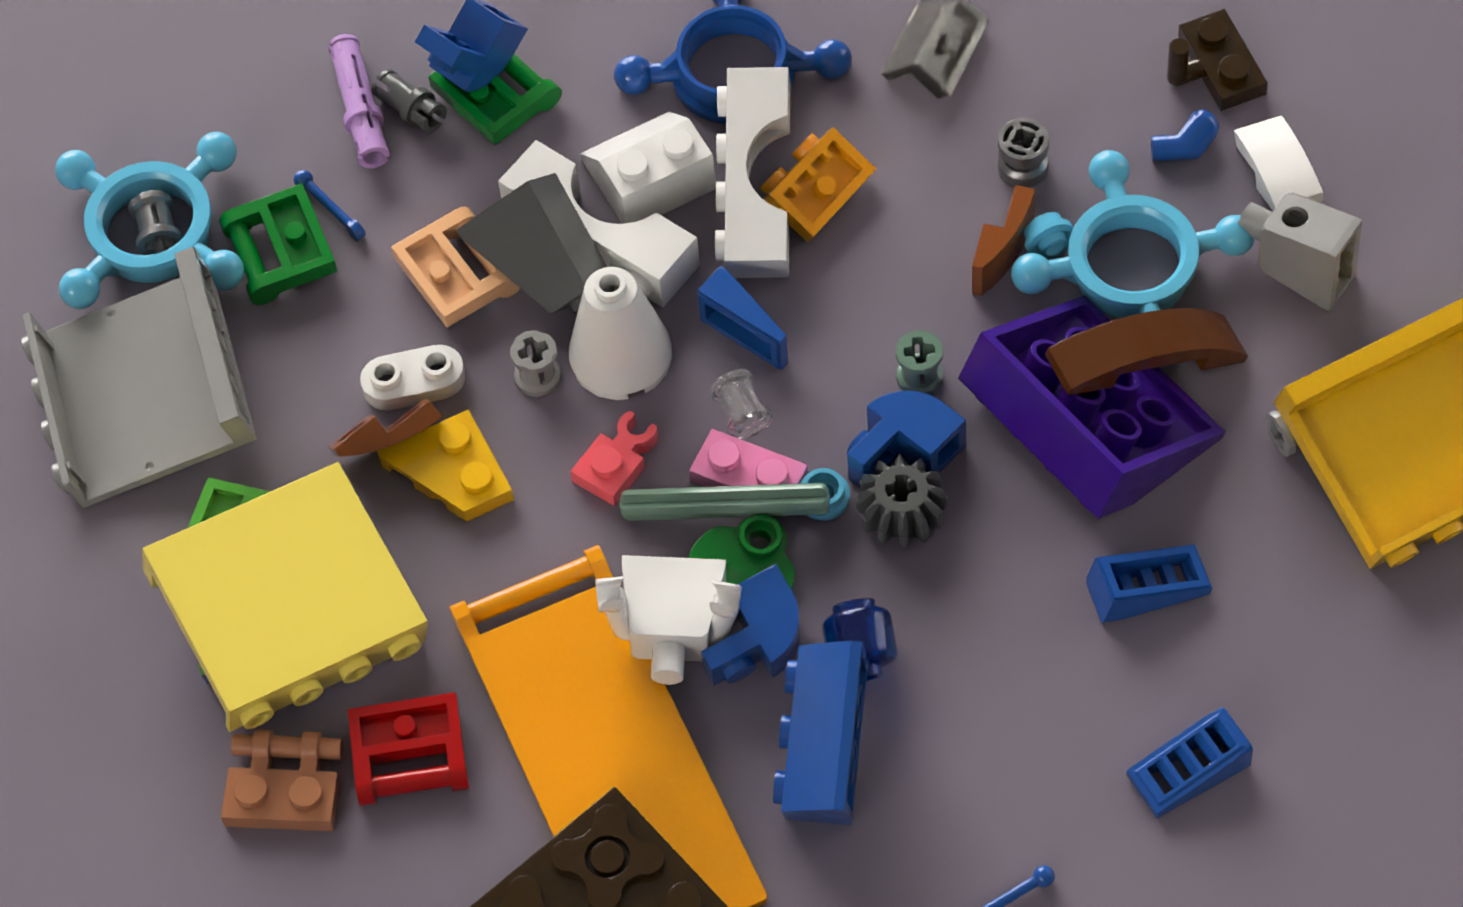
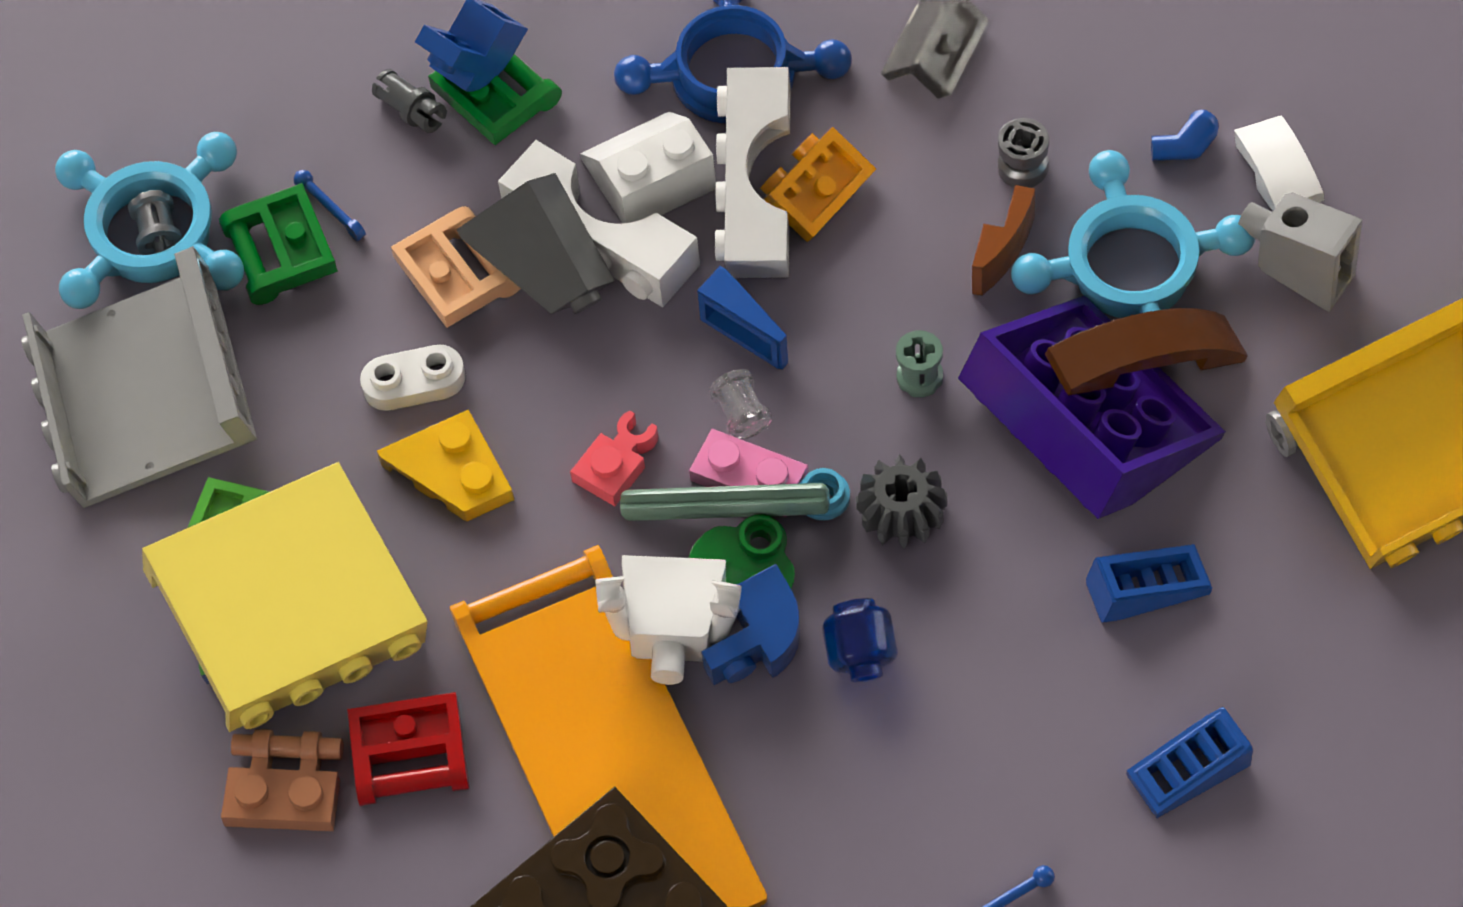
(362, 115): lavender pin -> none
(372, 436): dark orange slope -> none
(540, 361): light grey bush -> none
(618, 337): white cone -> none
(822, 732): blue slope -> none
(908, 426): blue brick -> none
(1048, 235): medium azure plate -> none
(1216, 57): dark brown plate -> none

